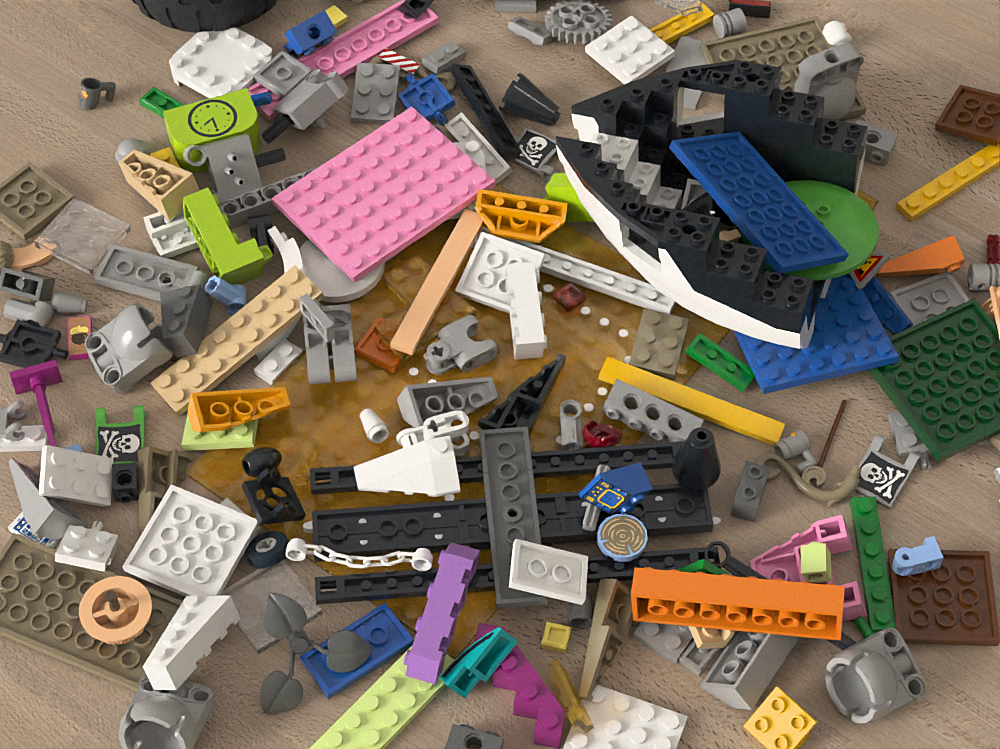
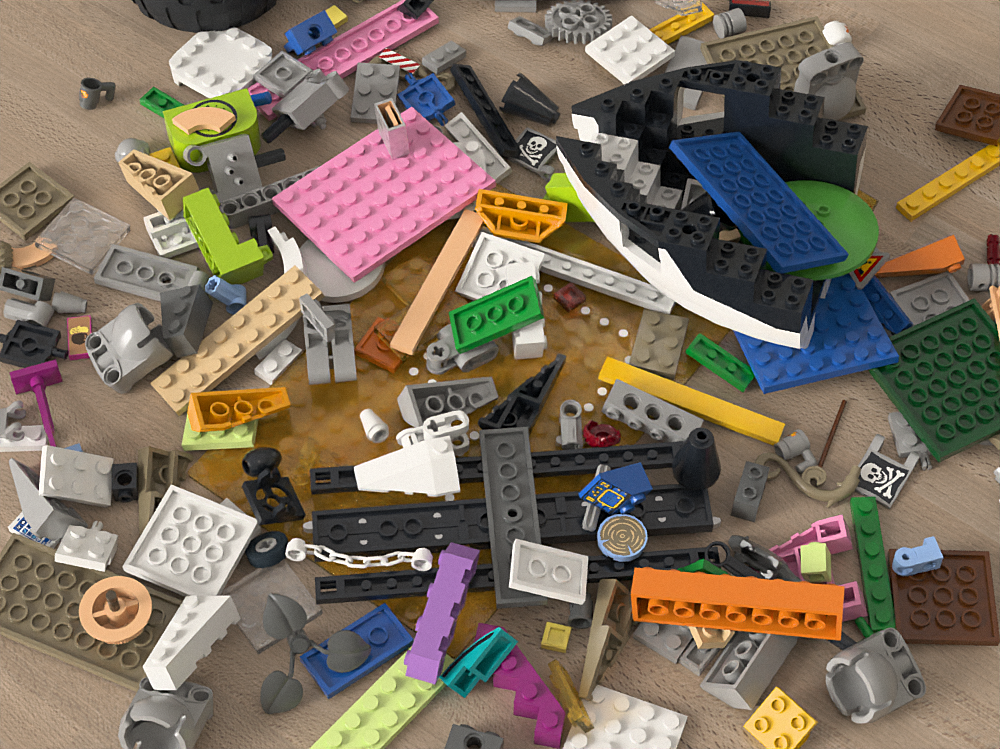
(120, 440): flag -> none
(204, 118): none -> light nougat tile
(392, 128): none -> piece
(496, 314): none -> green plate
(760, 558): none -> dark grey animal
(879, 143): light grey brick -> none

